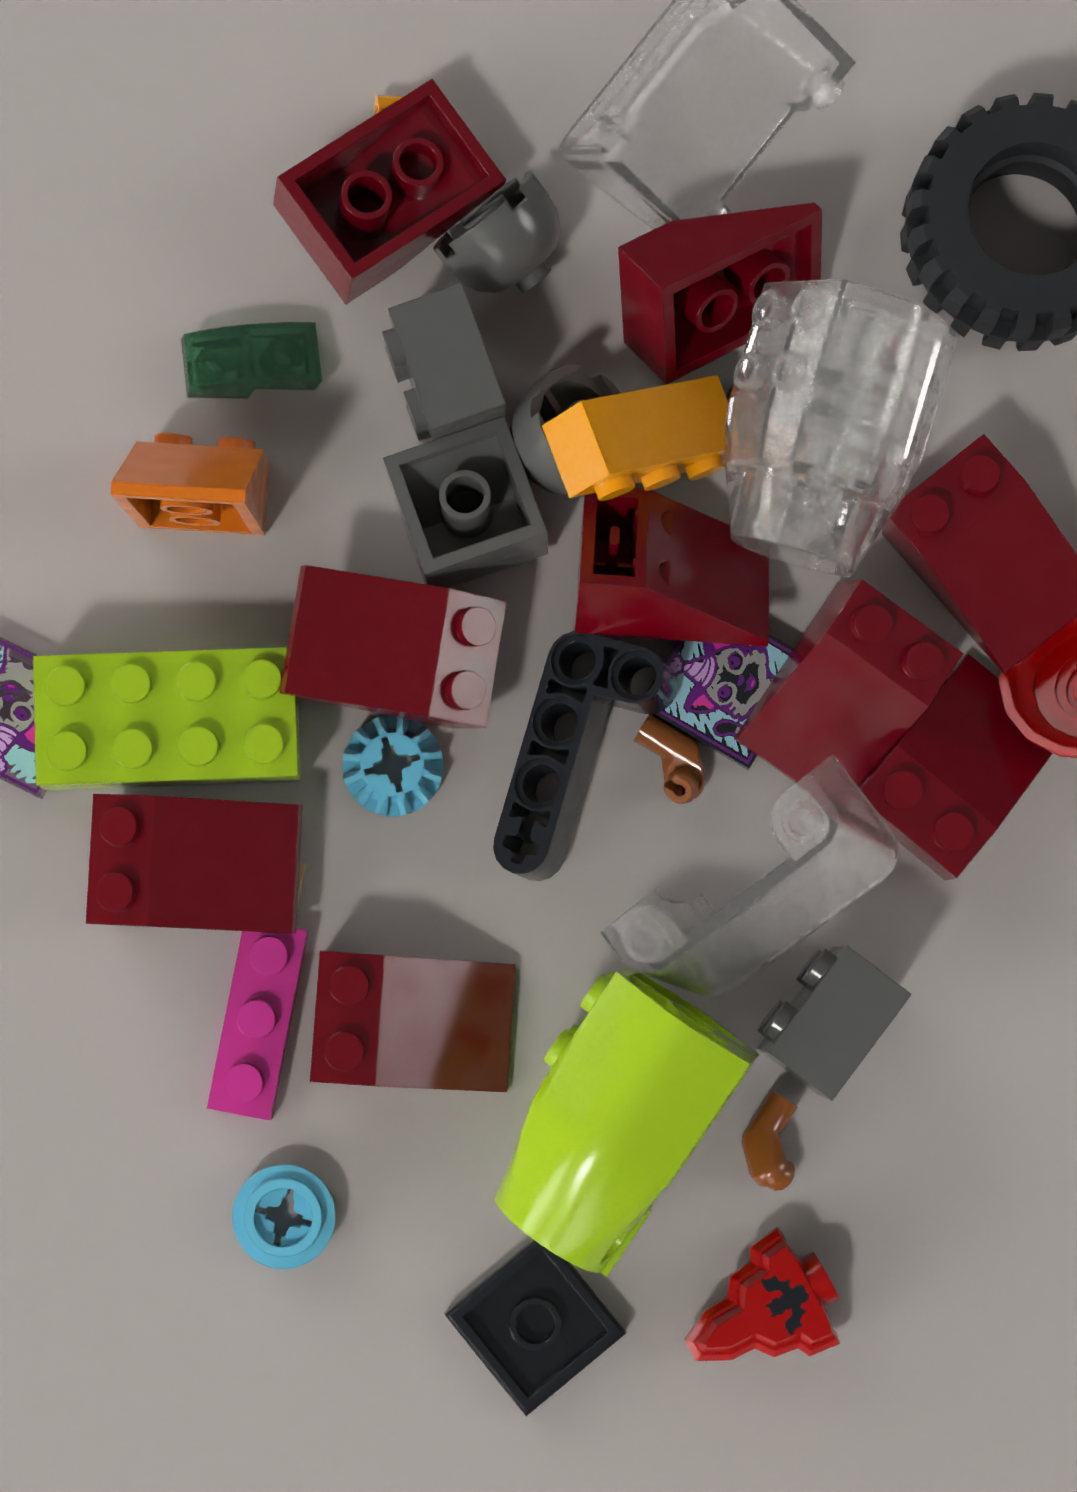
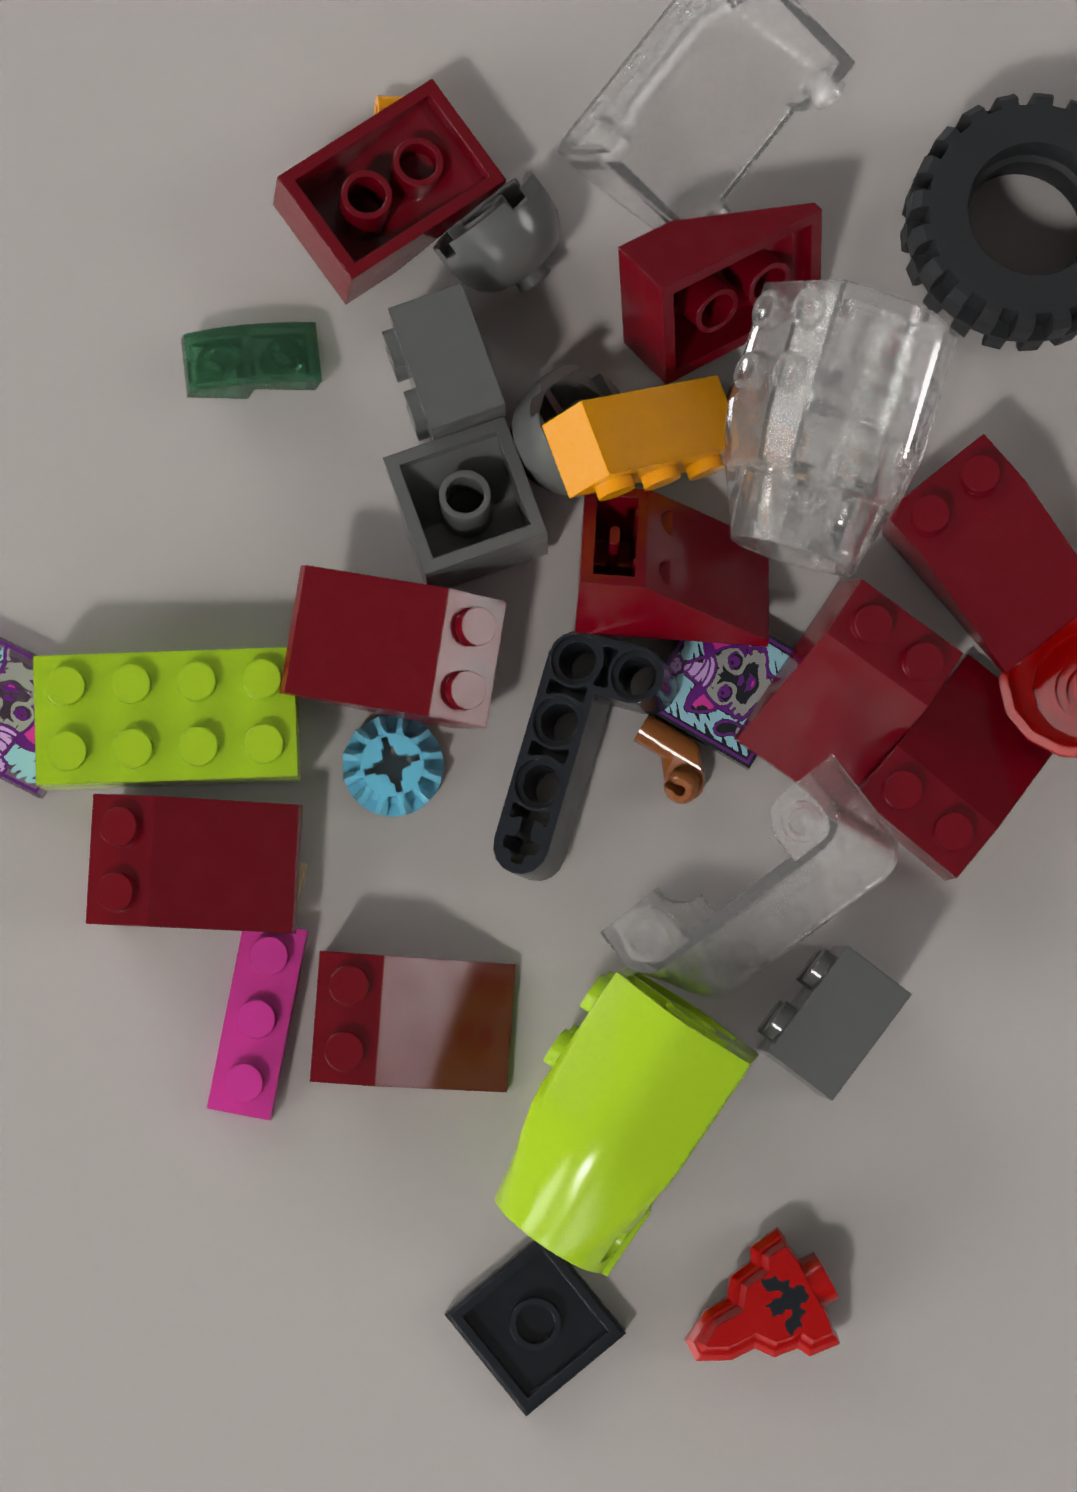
(195, 485): orange slope -> none
(257, 1231): medium azure gear -> none
(763, 1144): dark orange arm -> none

